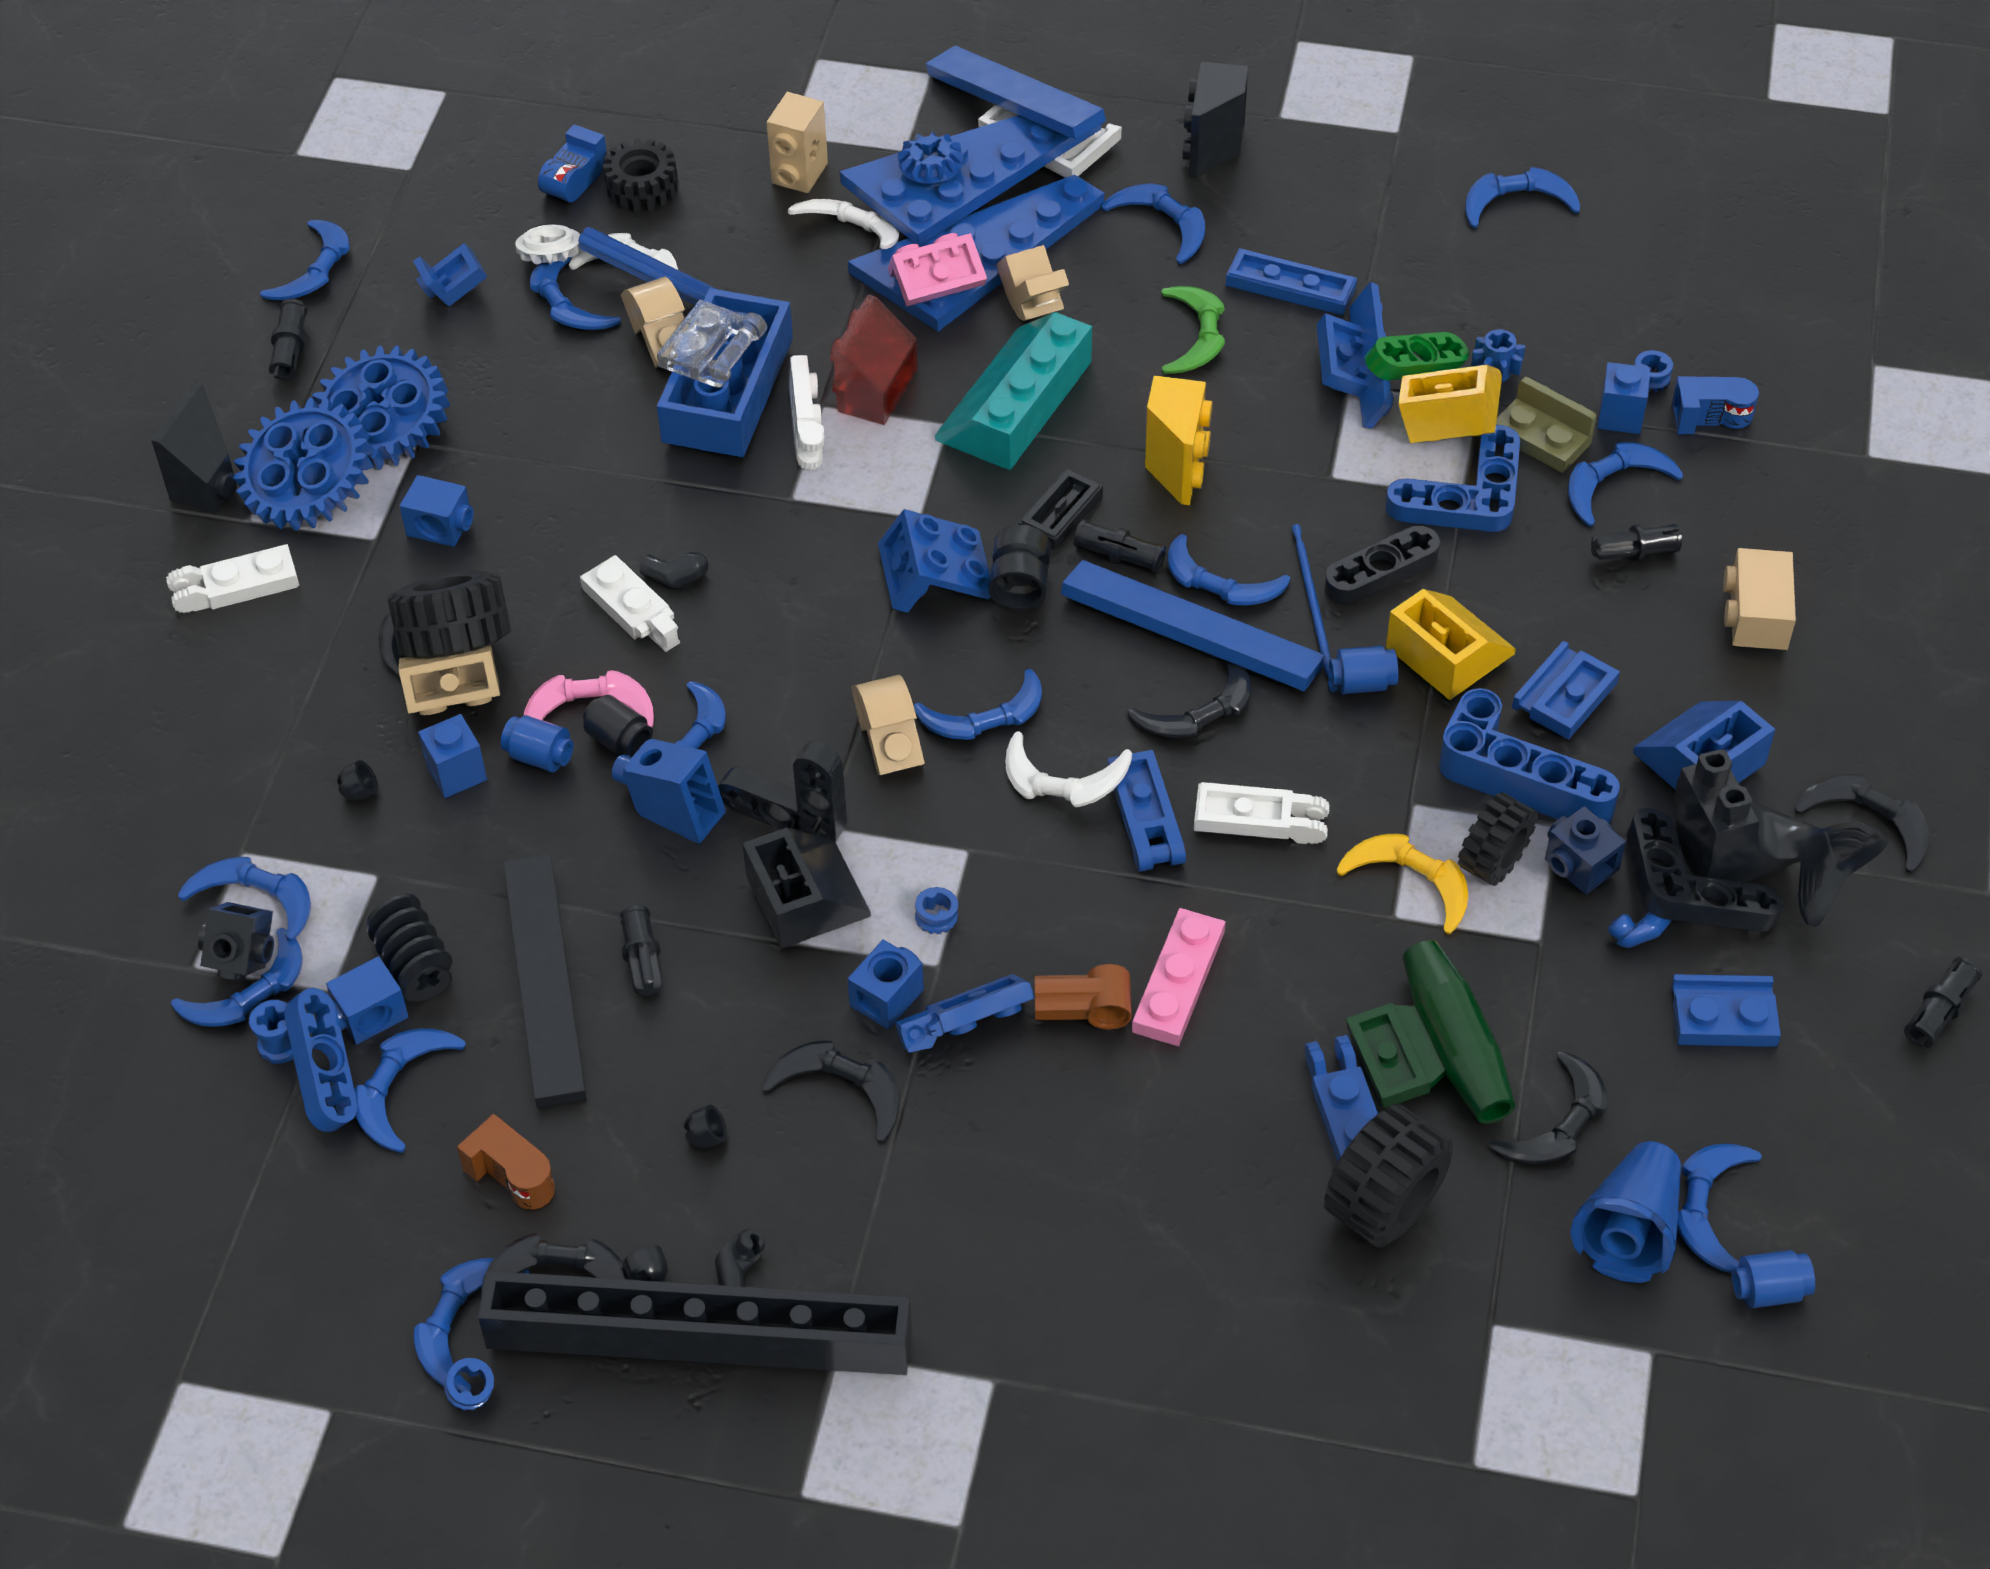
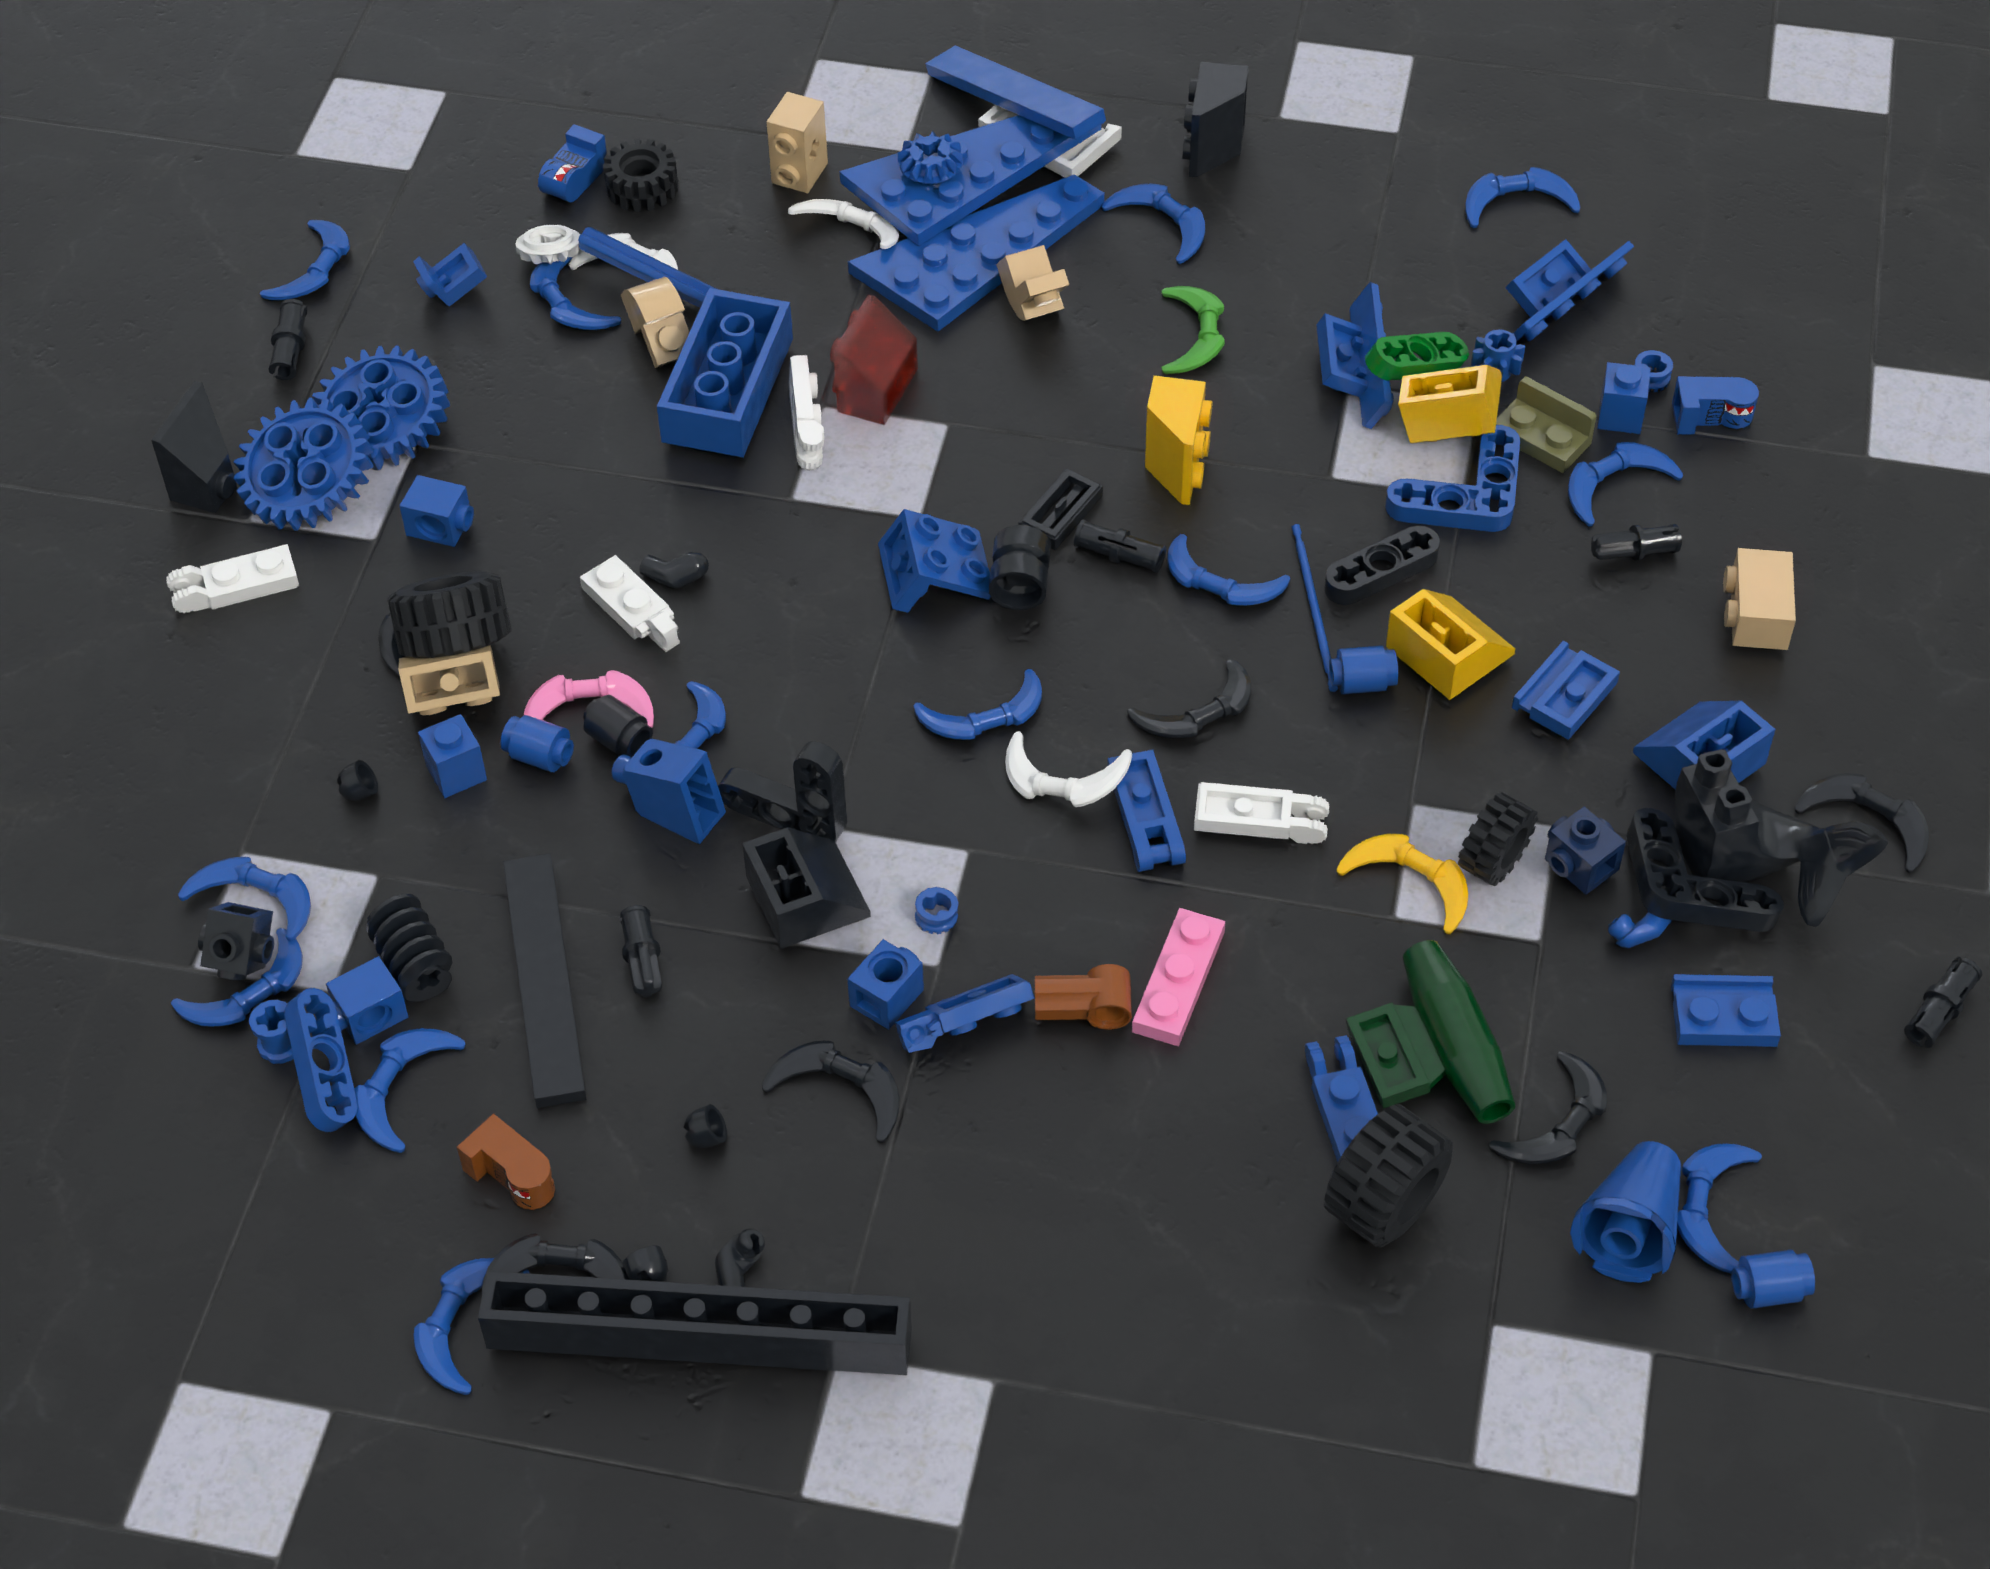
(465, 1399): blue bush -> none
(701, 337): clear plate -> none
(889, 717): tan brick -> none
(937, 268): bright pink bracket -> none
(1019, 390): teal slope -> none
(1193, 625): blue tile -> none
(1291, 281): blue tile -> none
(1497, 763): blue beam -> none
(1555, 280): none -> blue bracket

